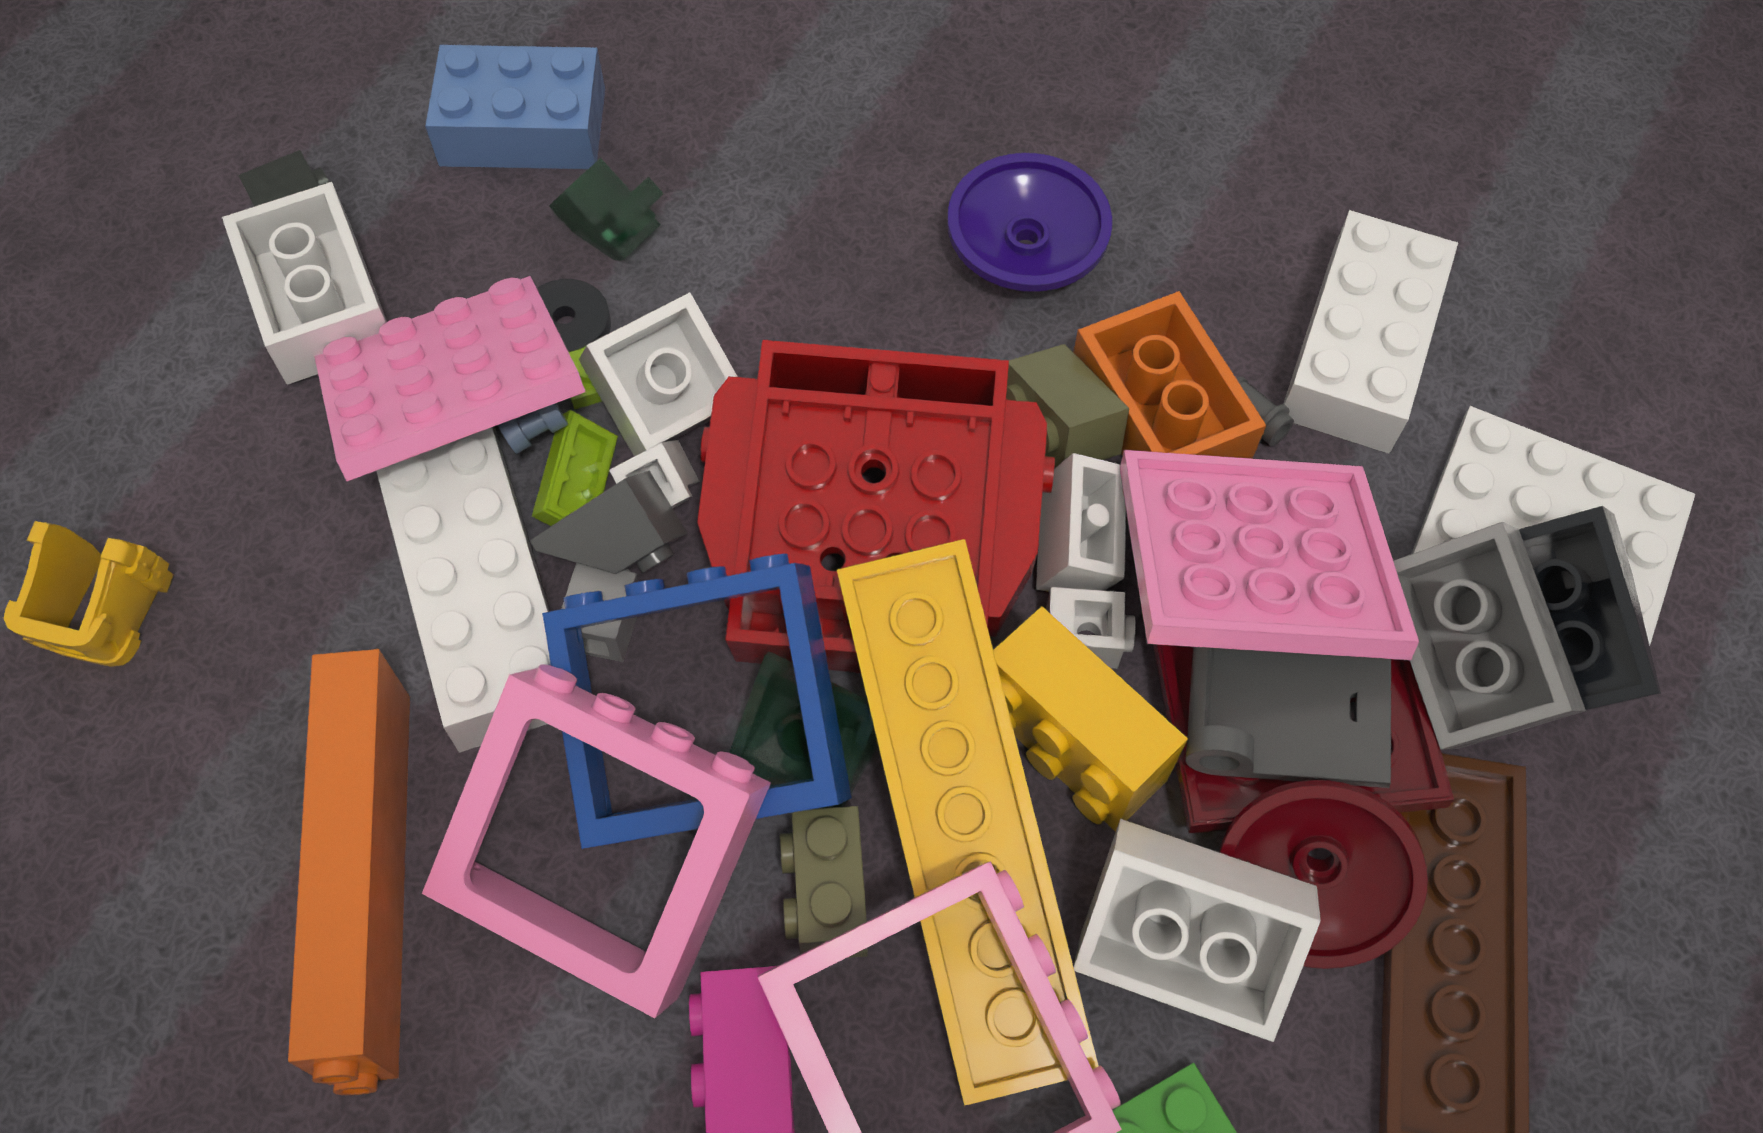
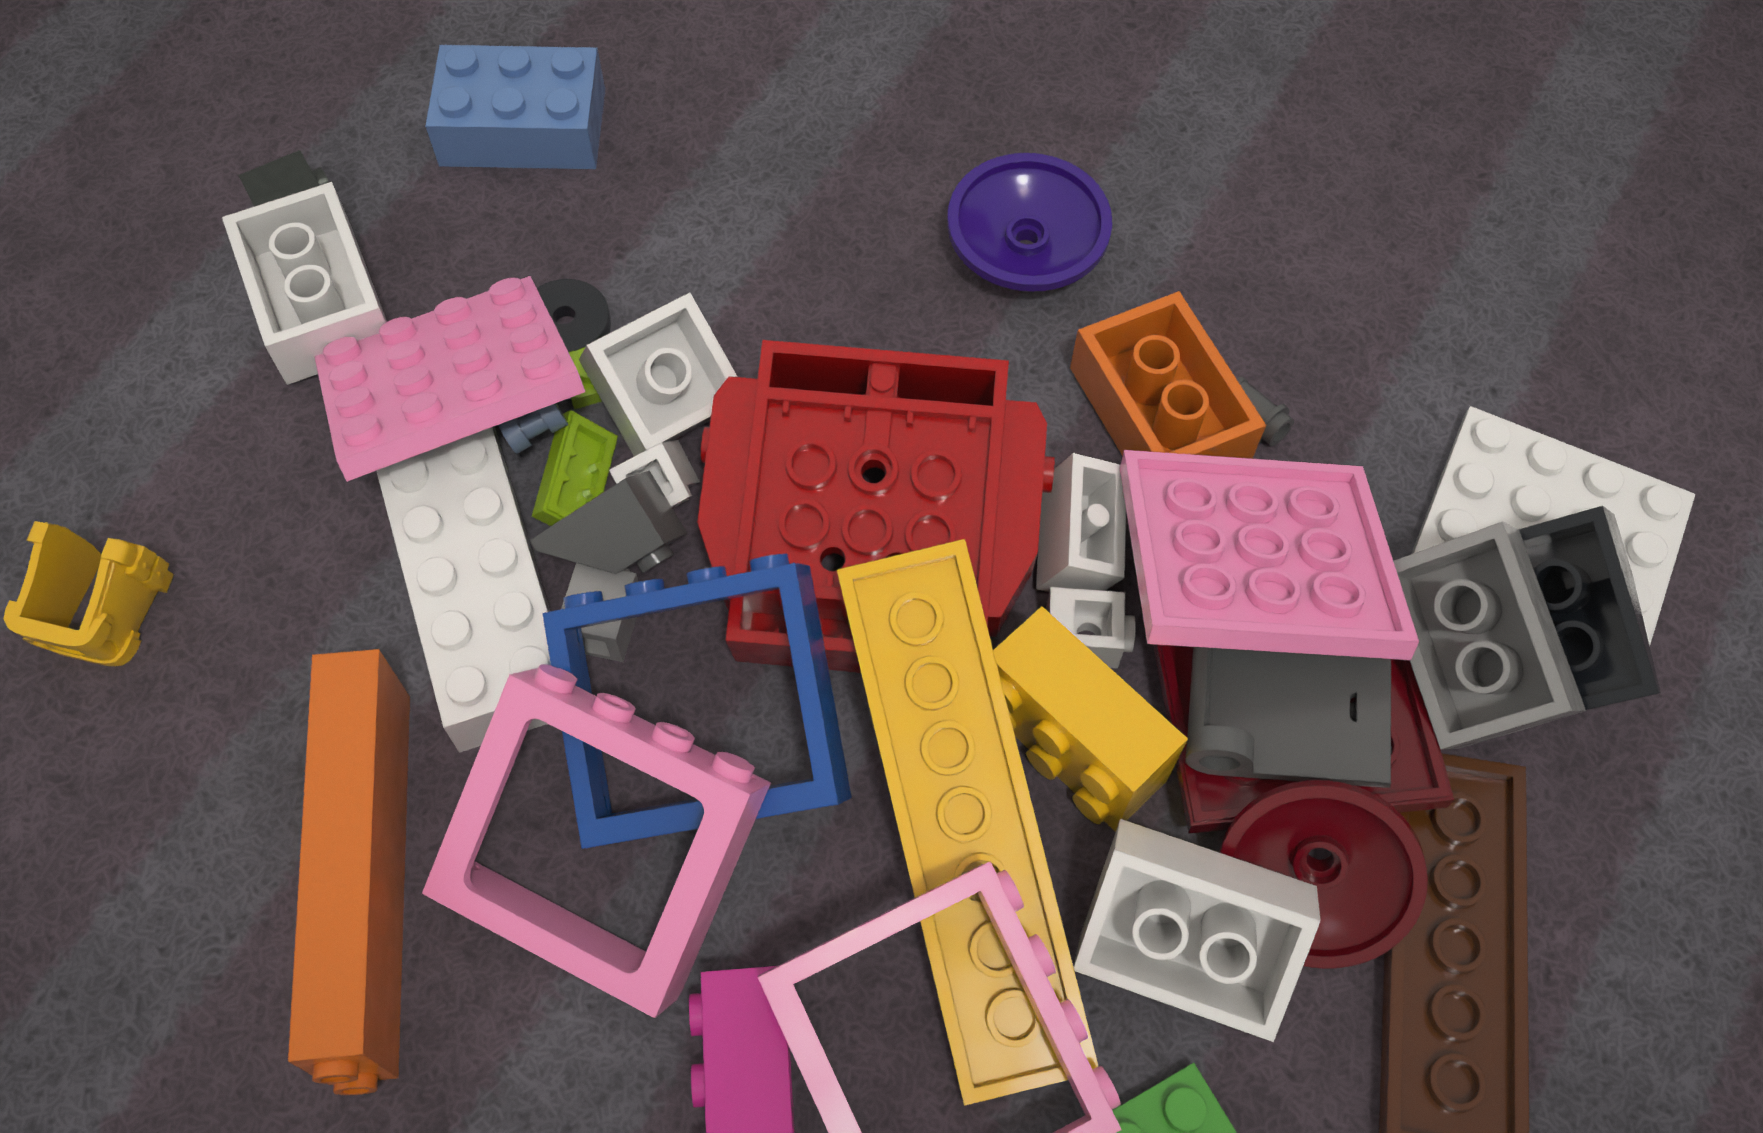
(607, 212): clear green brick -> none
(774, 733): clear green slope -> none
(828, 876): olive brick -> none
(1076, 404): olive brick -> none
(1370, 331): white brick -> none

